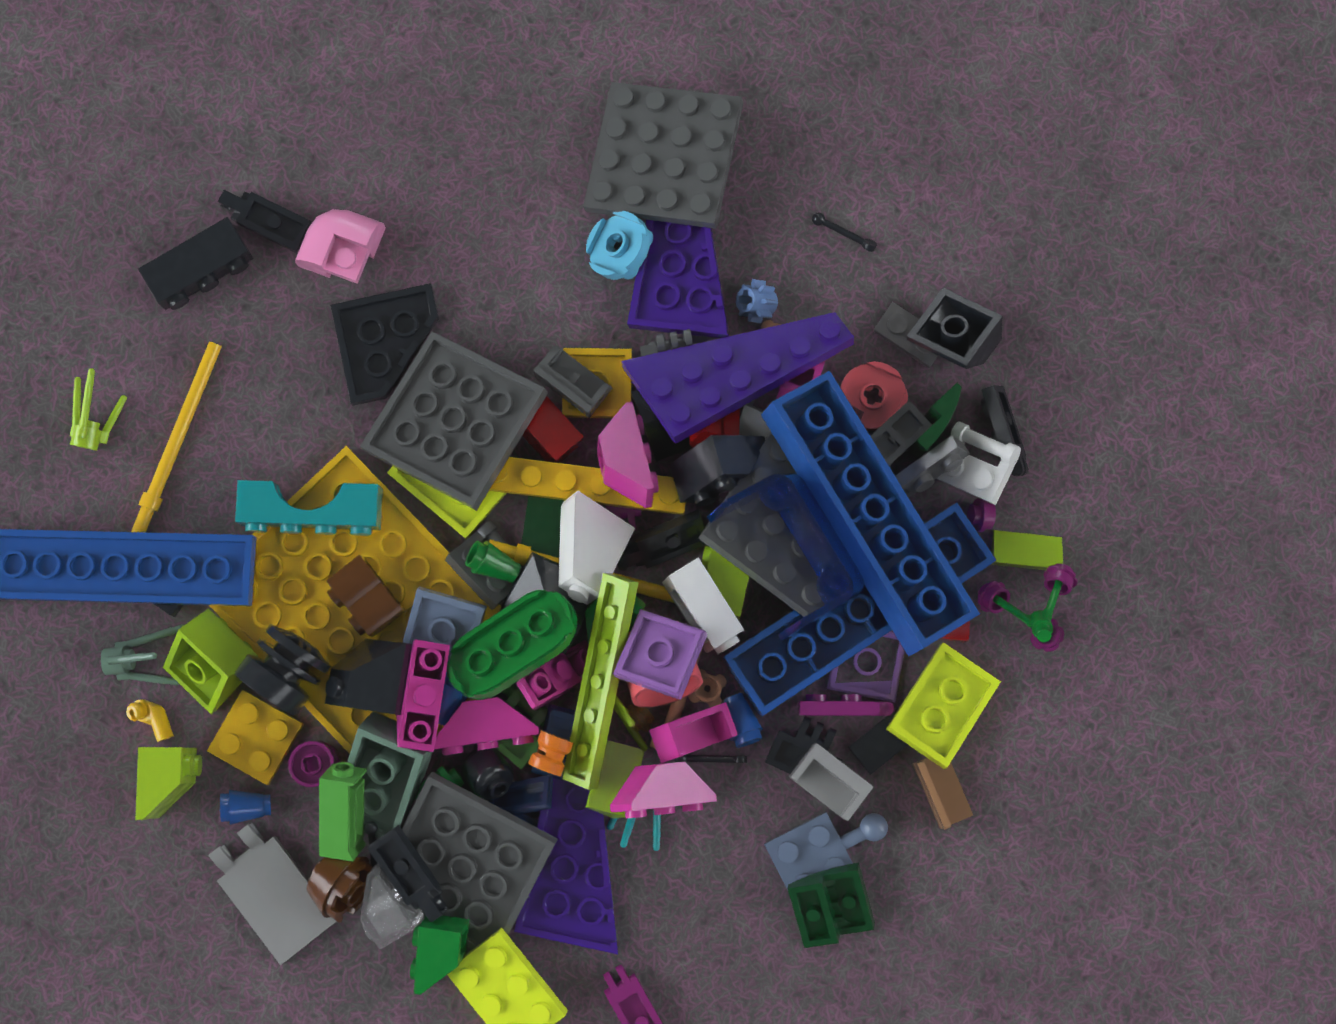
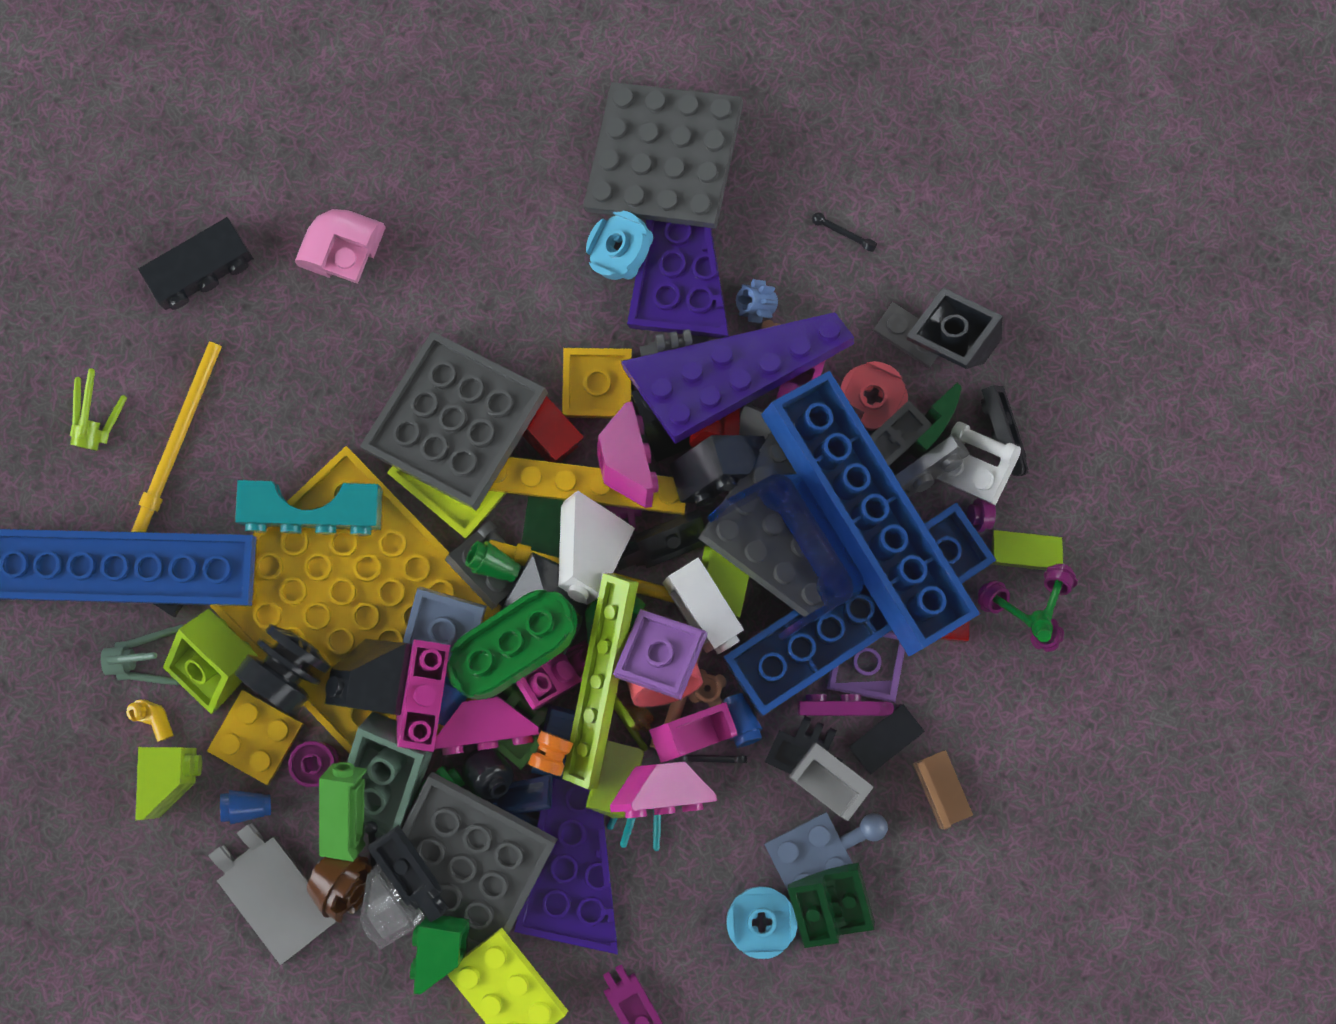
(266, 219): black hinge -> none
(365, 597): reddish brown brick -> none
(381, 338): black plate -> none
(572, 381): dark grey hinge -> none
(776, 936): none -> medium azure plate
(943, 705): neon yellow plate -> none

